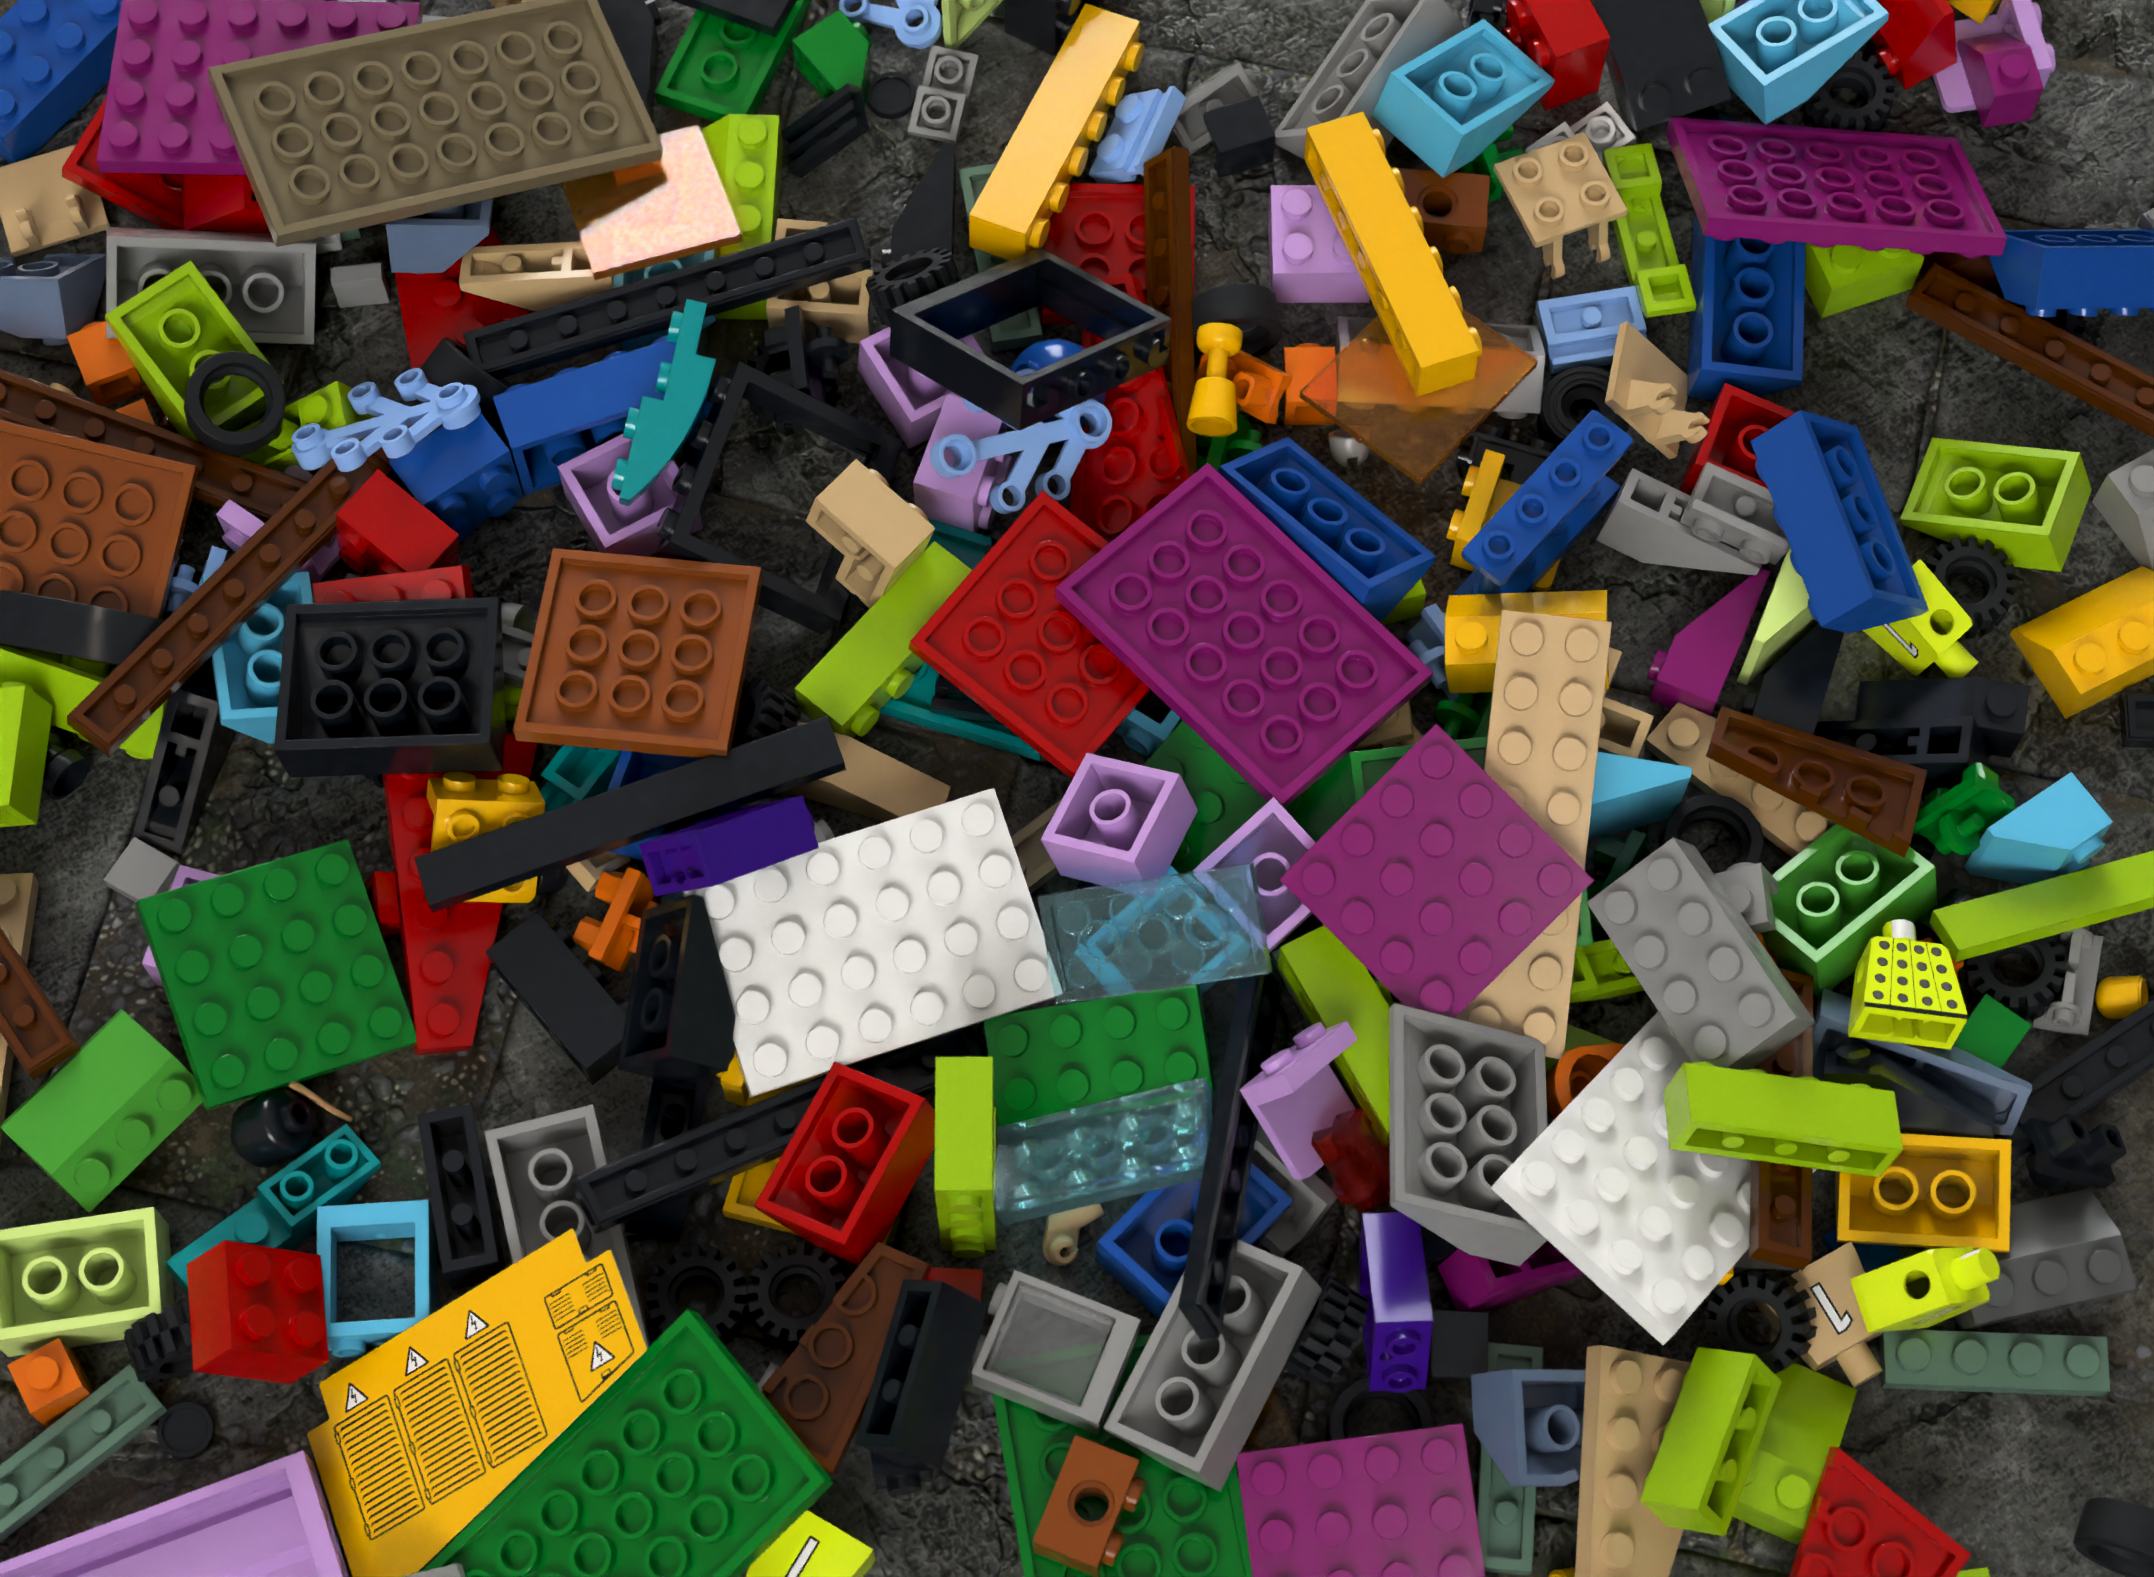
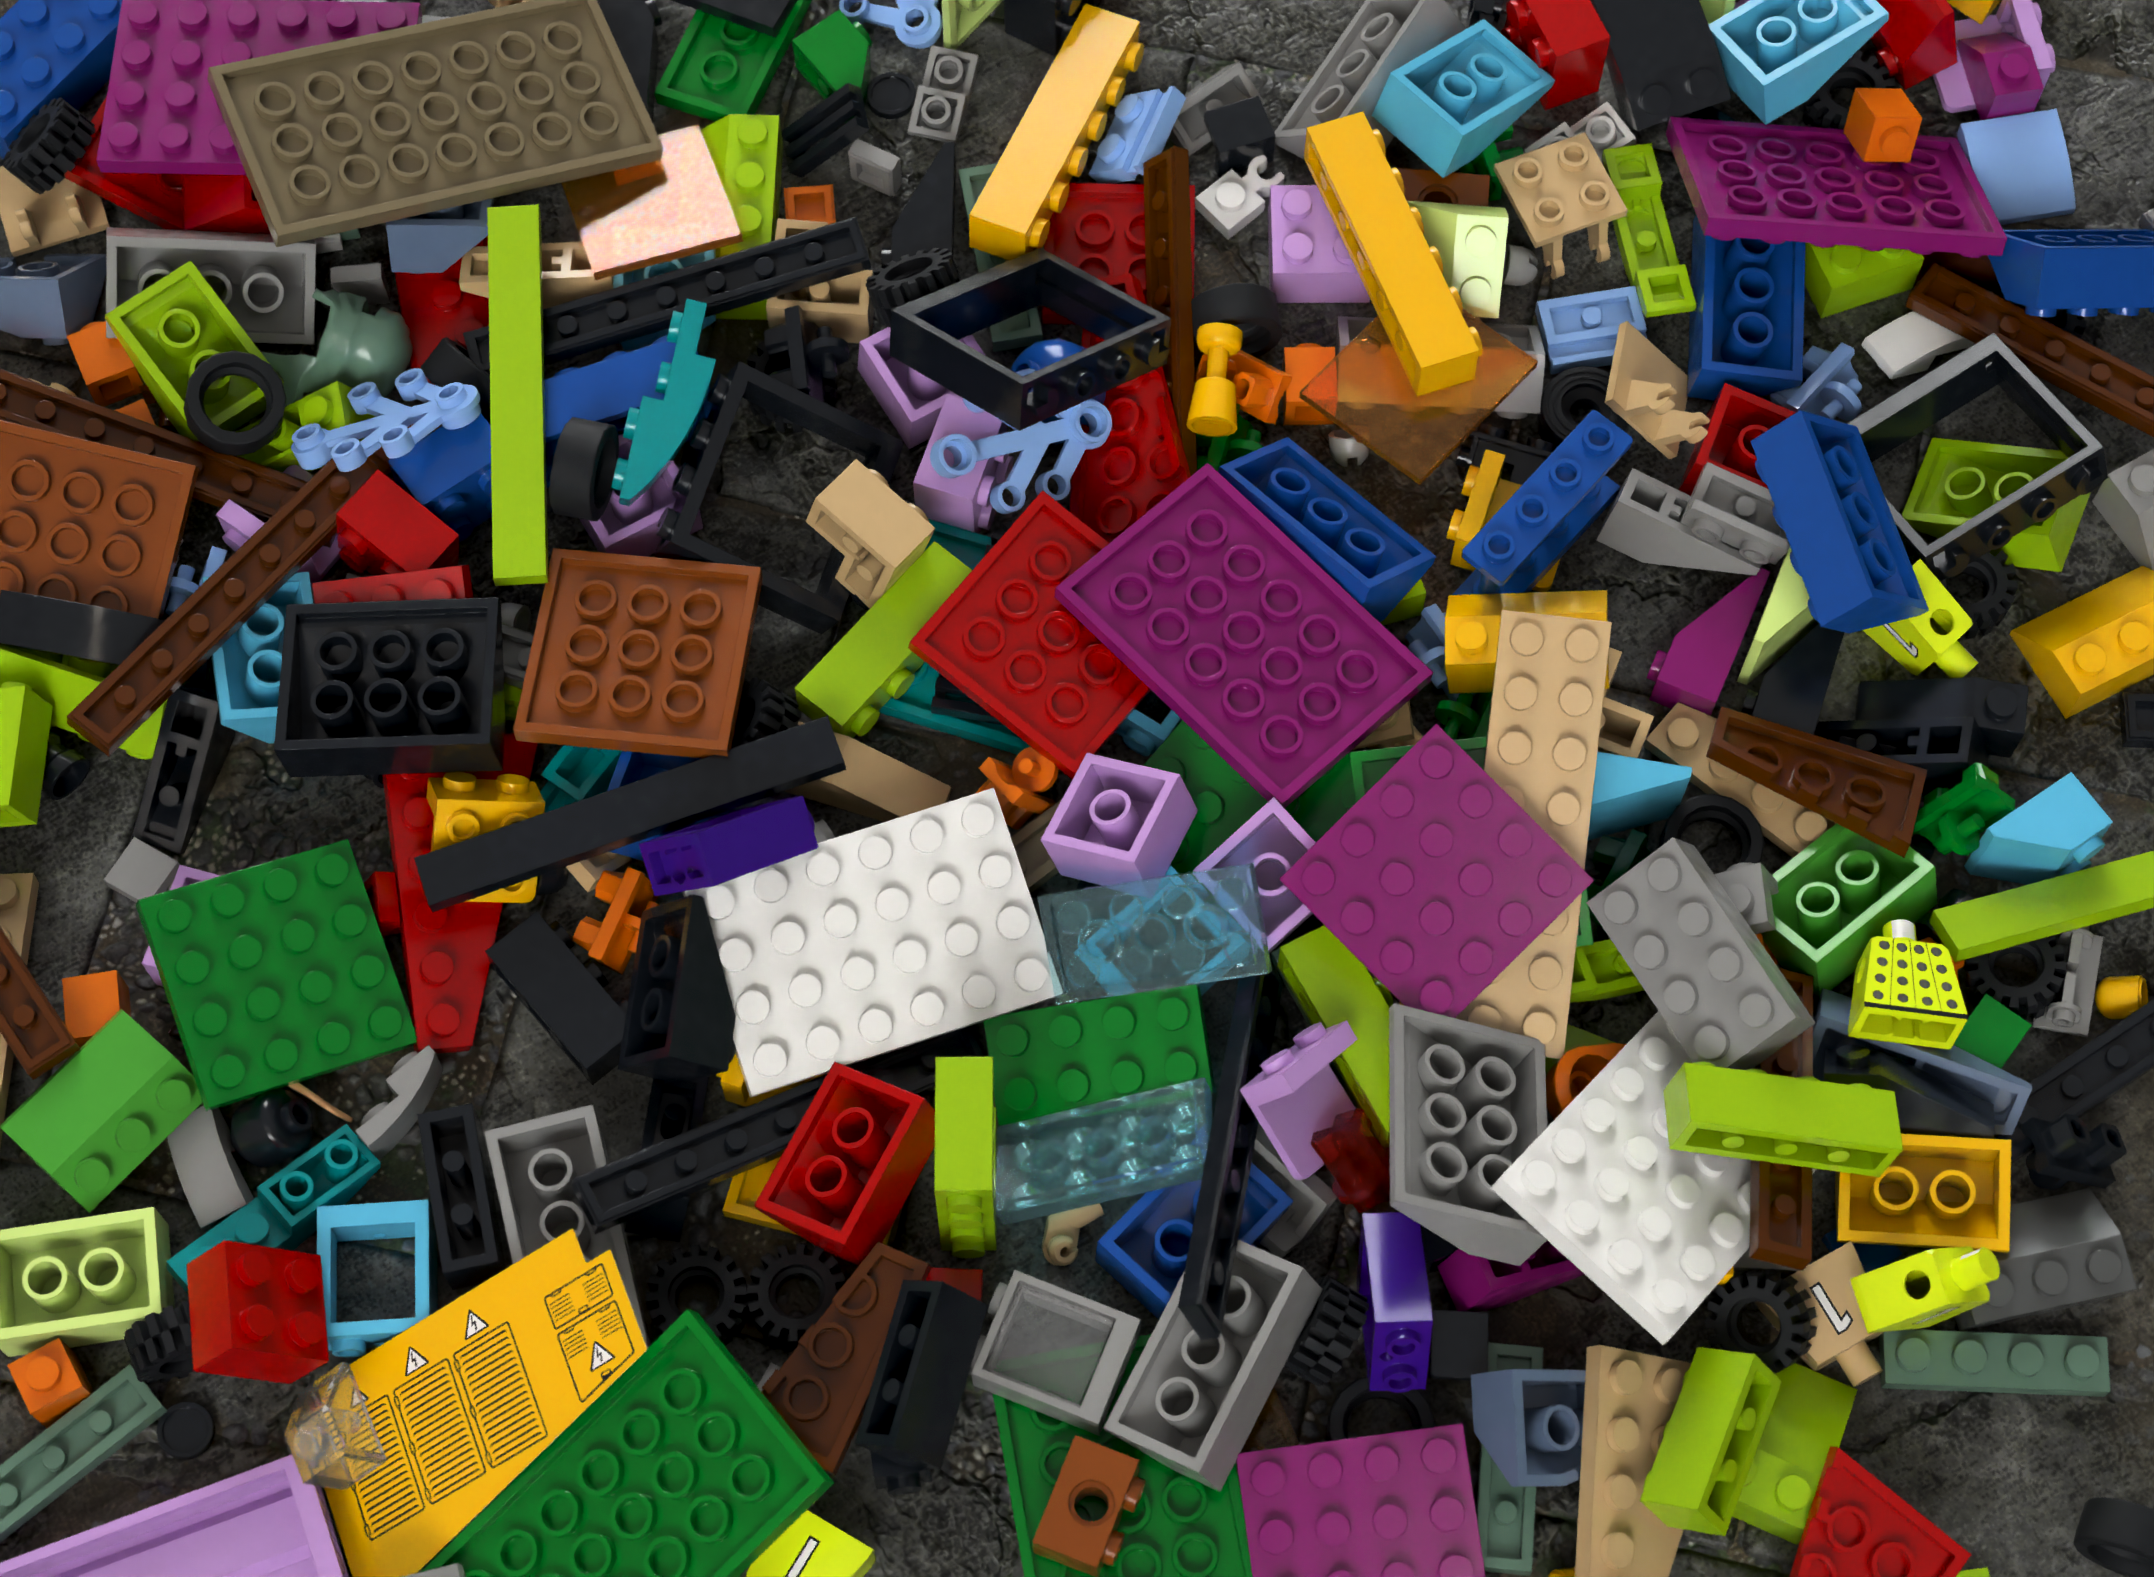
(49, 146): none -> black tyre
(92, 1002): none -> orange brick
(206, 1167): none -> light grey slope
(333, 1432): none -> clear slope
(351, 350): none -> sand green piece
(413, 1085): none -> light grey slope
(517, 396): none -> lime tile
(584, 469): none -> black tyre
(810, 203): none -> orange tile
(875, 167): none -> light grey tile
(1019, 785): none -> orange hips
(1236, 200): none -> white plate
(1471, 250): none -> yellowish green slope
(1519, 266): none -> light grey hinge
(1829, 386): none -> light blue hips
(1882, 125): none -> orange brick
(1911, 344): none -> white slope
(1950, 389): none -> black window
(2021, 165): none -> light blue slope

